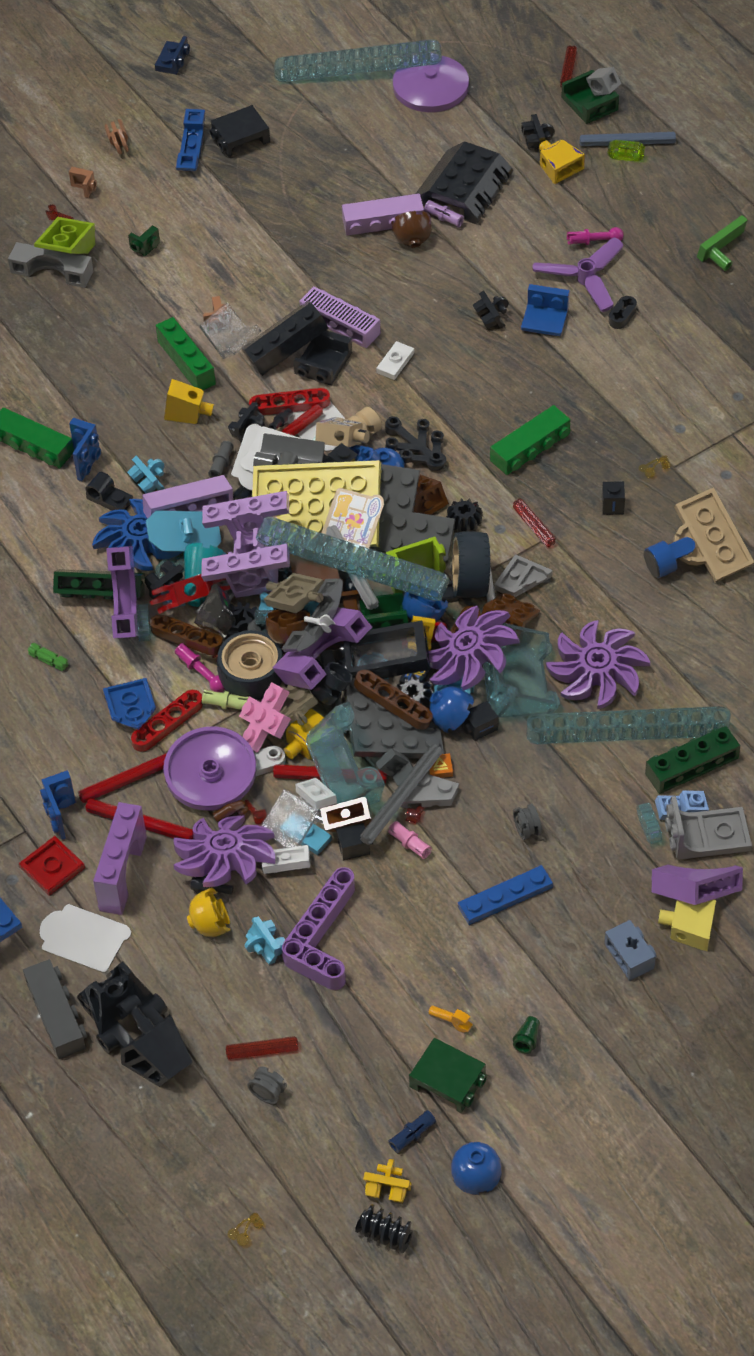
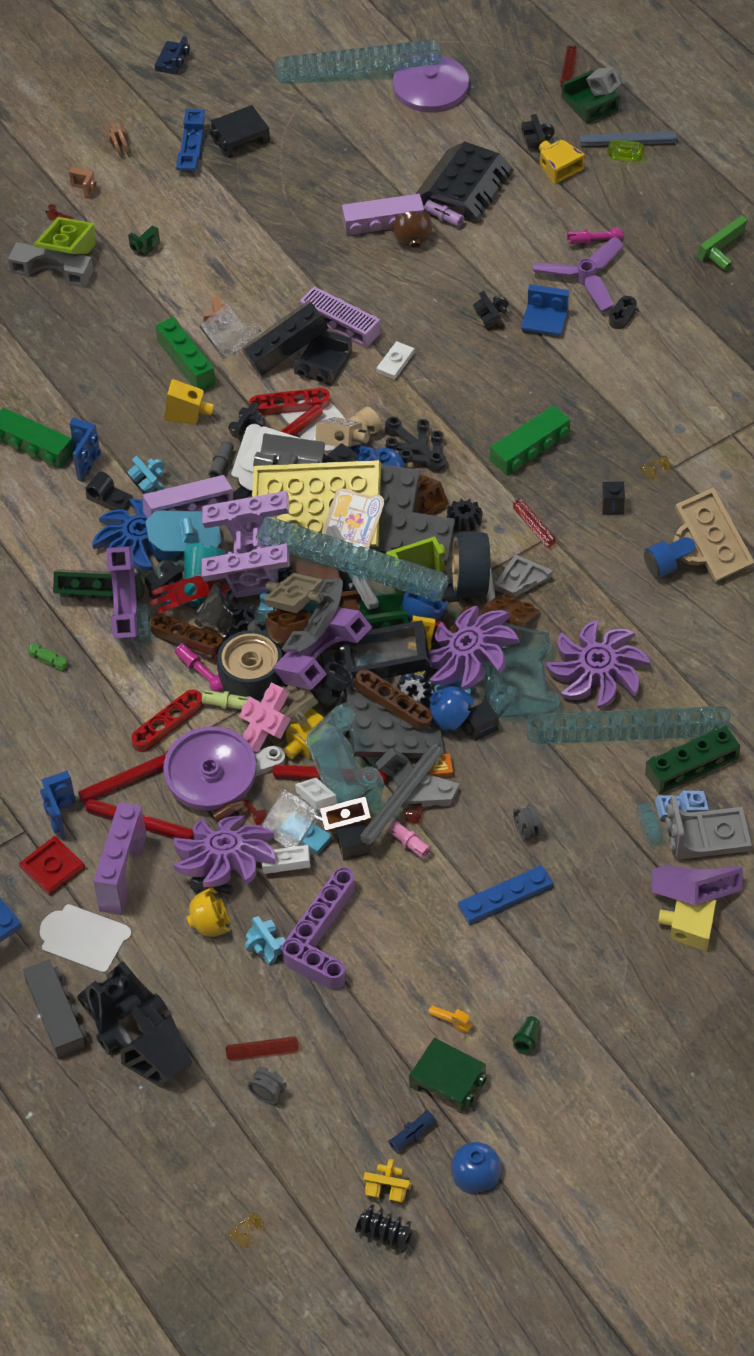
(130, 702): blue tile -> none
(281, 419): black bar -> none
(323, 622): white hand -> none
(630, 949): sand blue brick -> none

